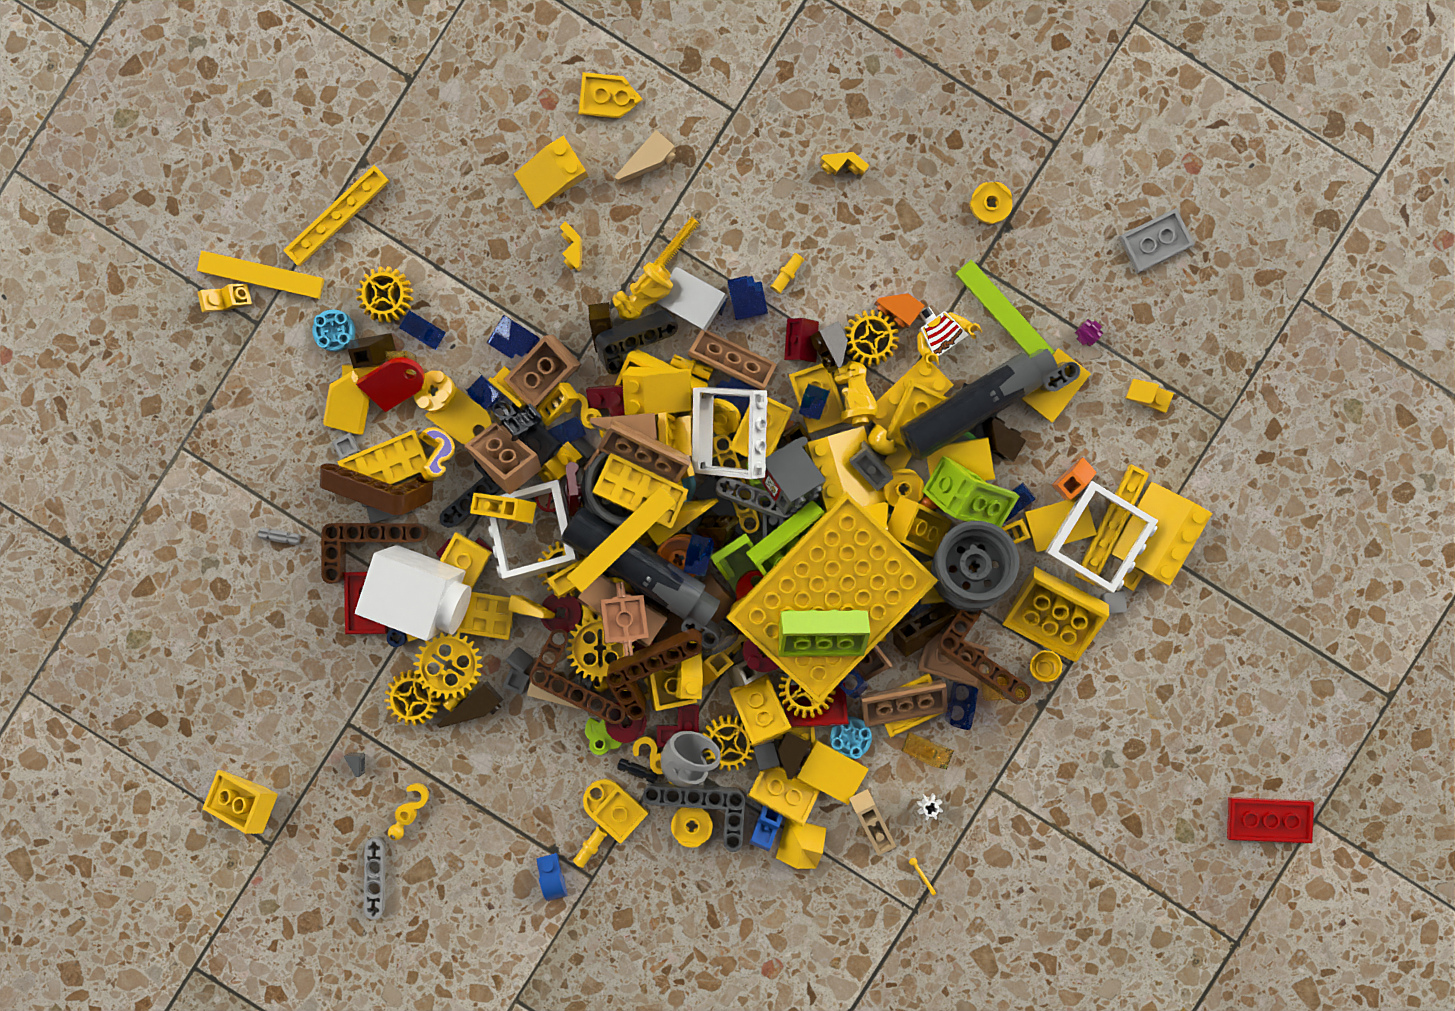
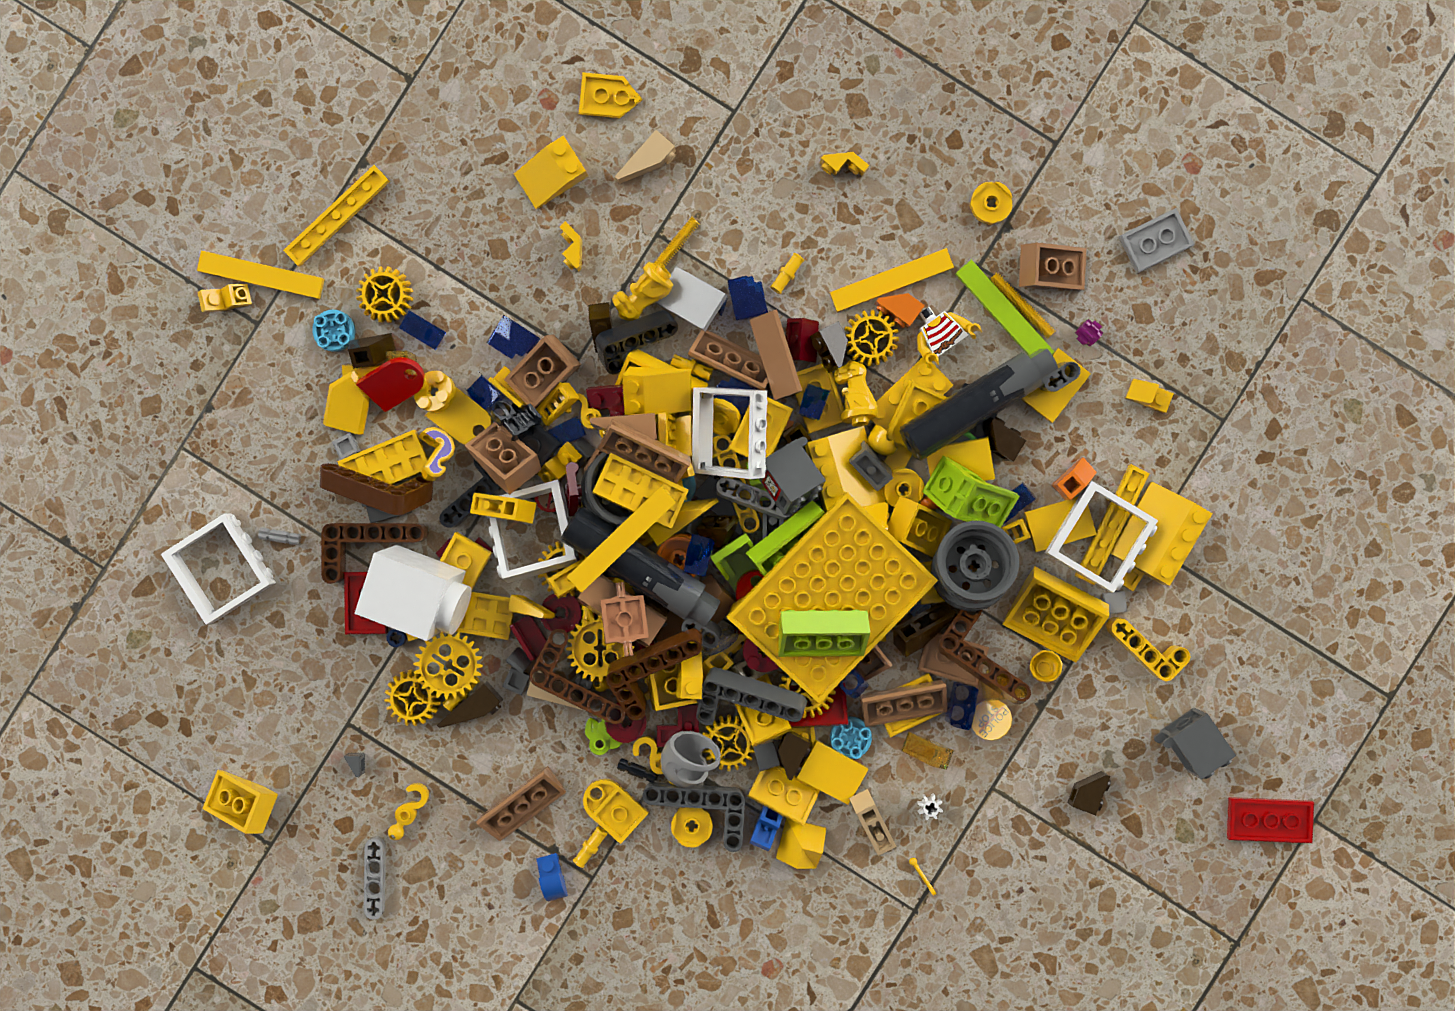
(191, 586): none -> white window
(521, 804): none -> medium nougat slope
(529, 636): none -> dark red panel
(747, 692): none -> dark grey beam
(775, 355): none -> medium nougat slope
(891, 280): none -> yellow tile
(992, 720): none -> yellow piece
(1022, 305): none -> yellow axle
(1052, 266): none -> medium nougat slope
(1088, 792): none -> dark brown slope
(1143, 645): none -> yellow beam
(1197, 743): none -> dark grey container

